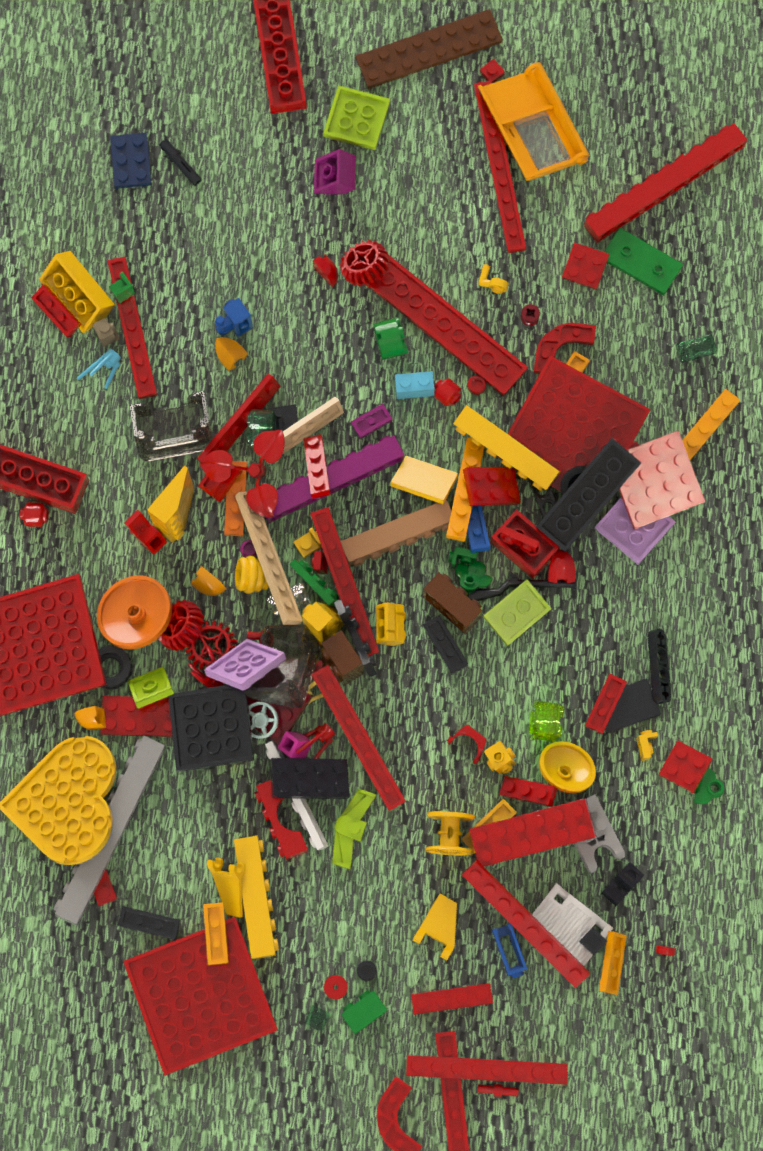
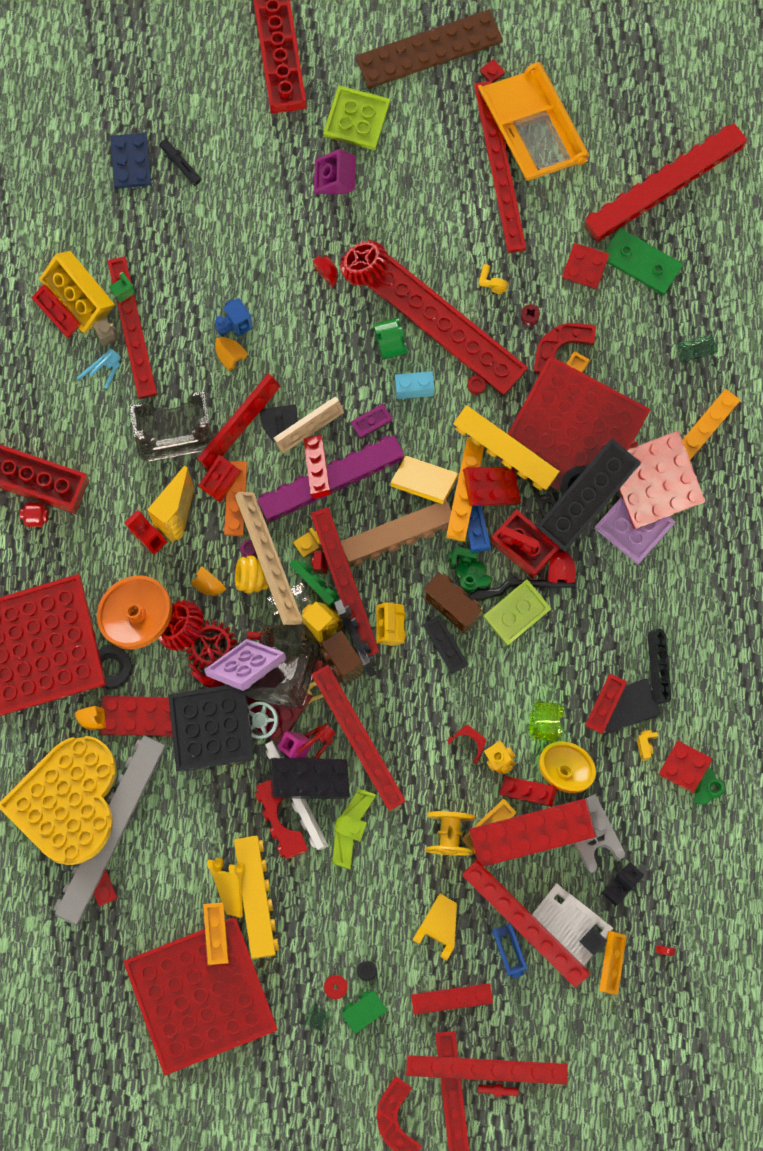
(149, 923): black plate -> none
(150, 687): lime tile -> none
(259, 422): clear green brick -> none
(270, 447): red plant -> none
(447, 392): red head -> none

